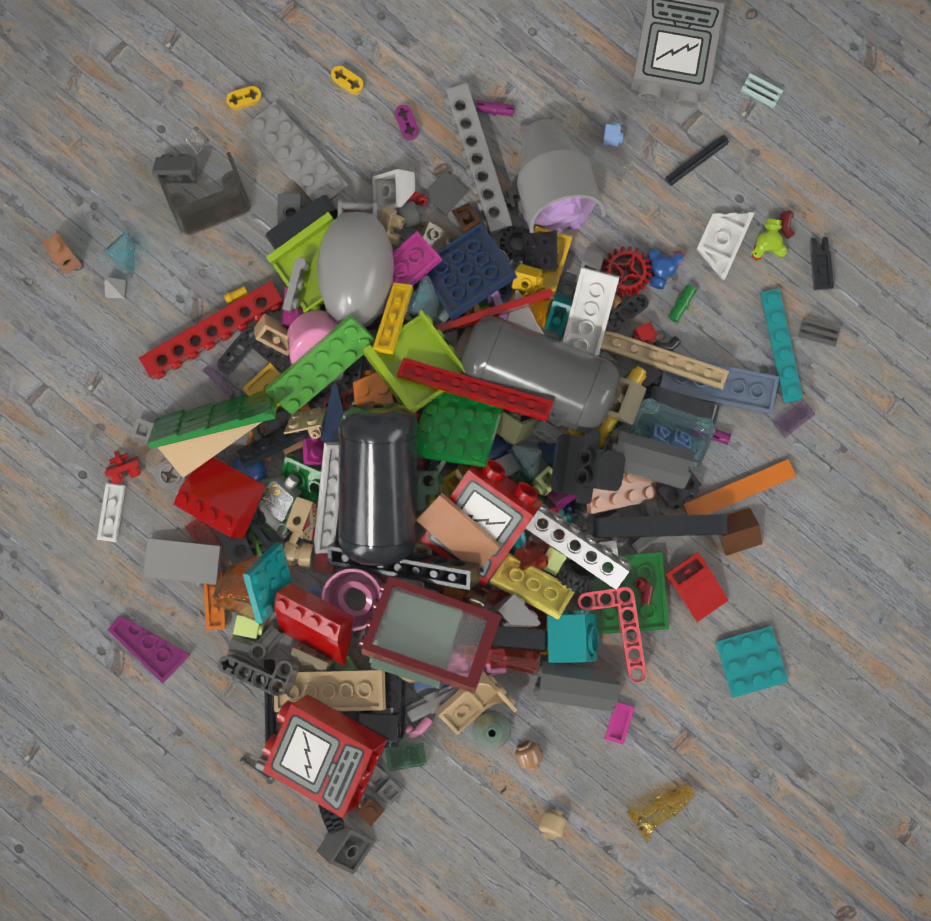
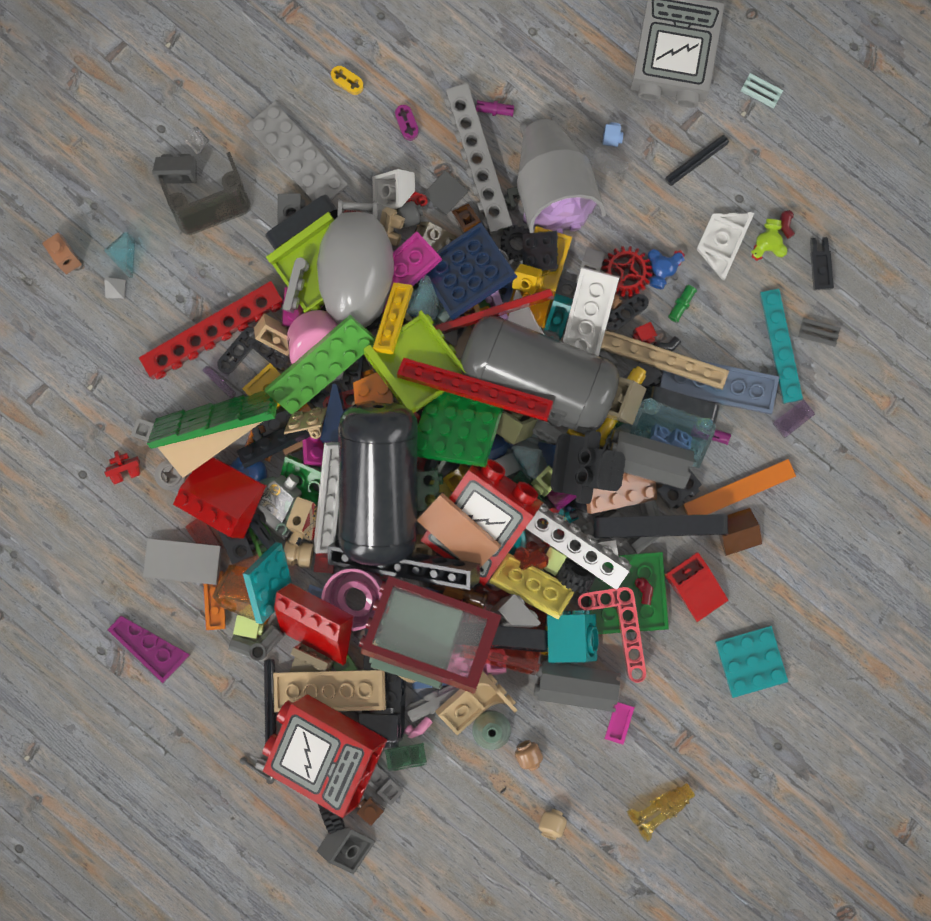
(111, 512): white tile -> none
(235, 295): yellow pin -> none
(245, 102): yellow beam -> none
(256, 672): dark grey beam -> none

